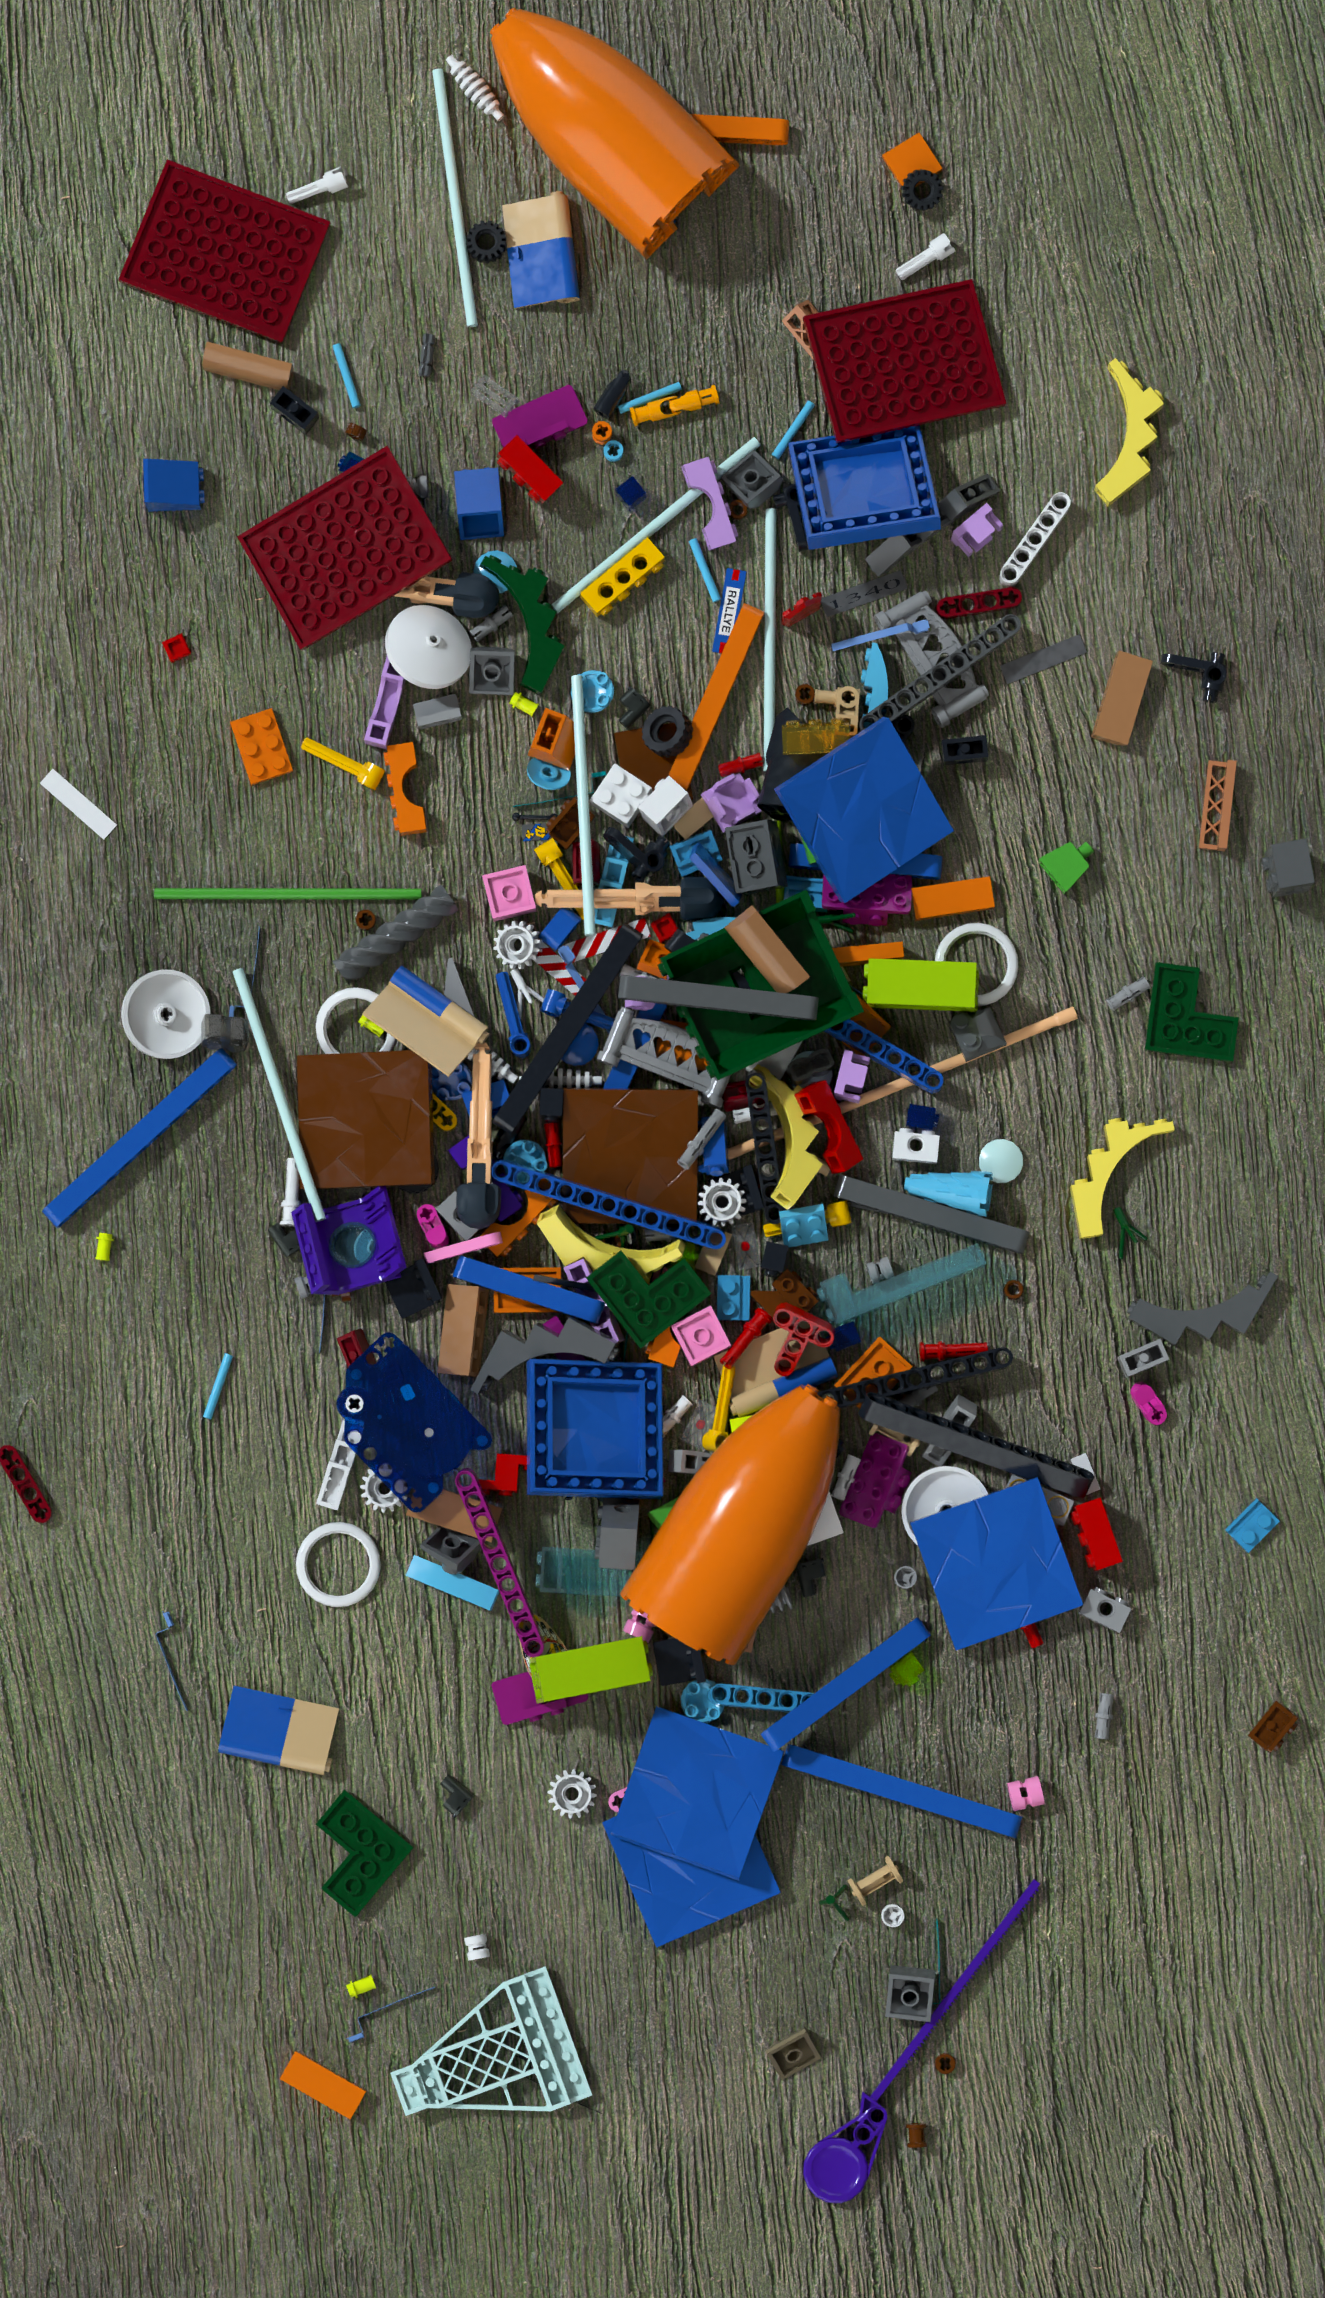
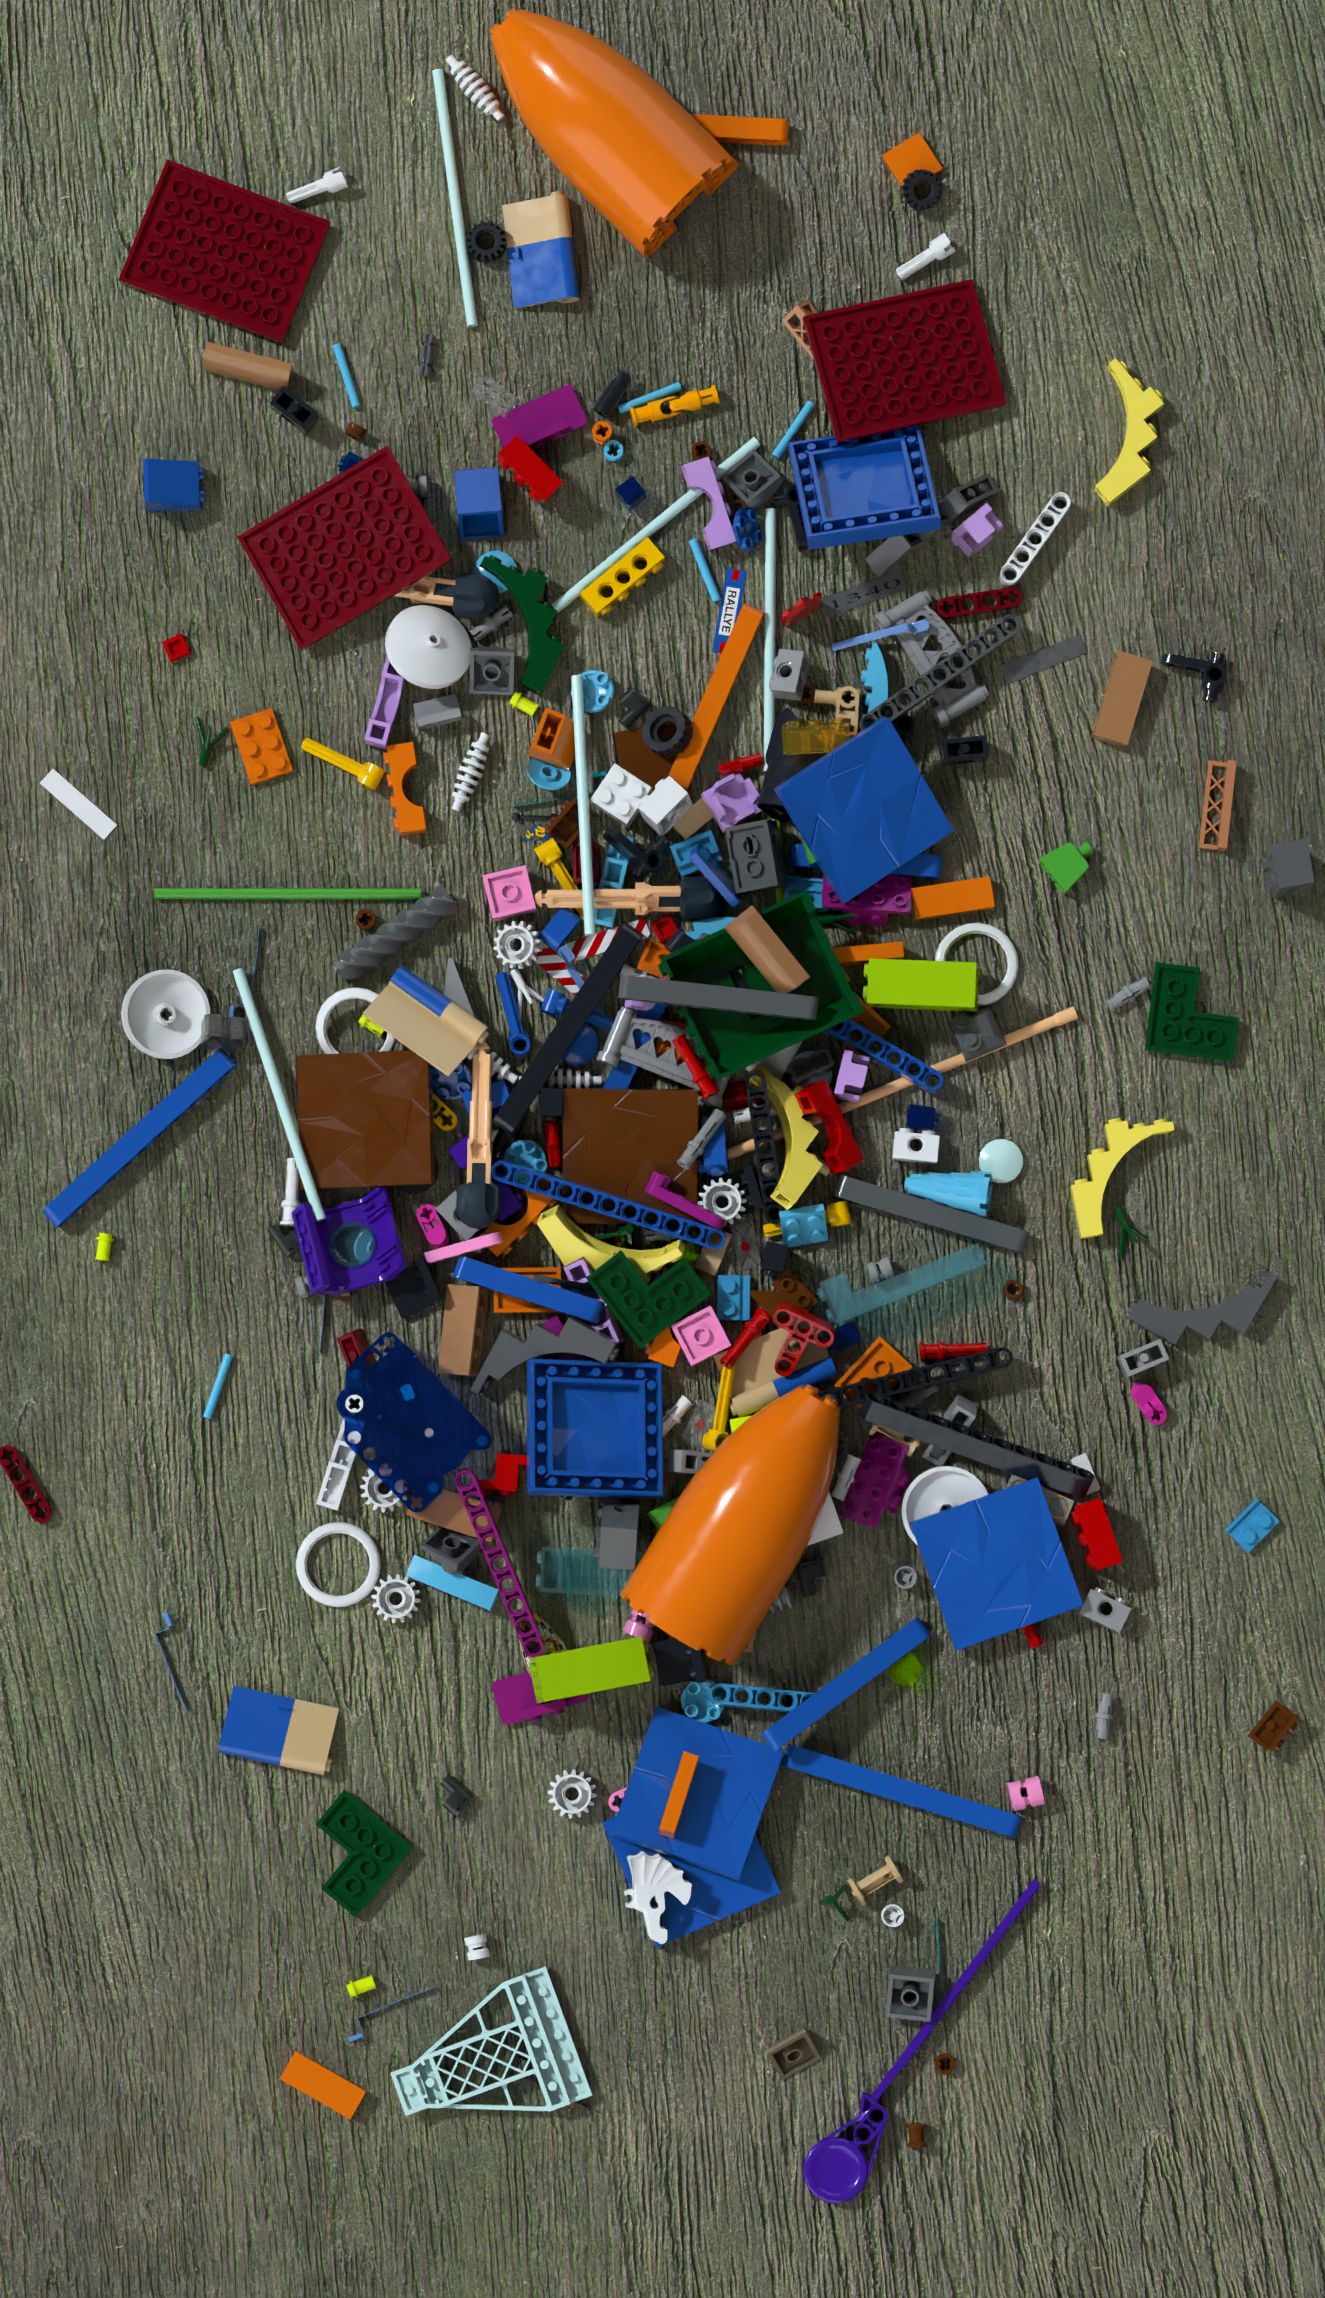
(206, 745): none -> dark green plant
(408, 1598): none -> white gear
(470, 771): none -> white piece
(650, 1879): none -> white animal
(658, 1188): none -> magenta beam
(678, 1795): none -> orange piece
(700, 444): none -> reddish brown bush
(700, 1075): none -> red pin
(747, 529): none -> blue dish
(793, 685): none -> light grey brick

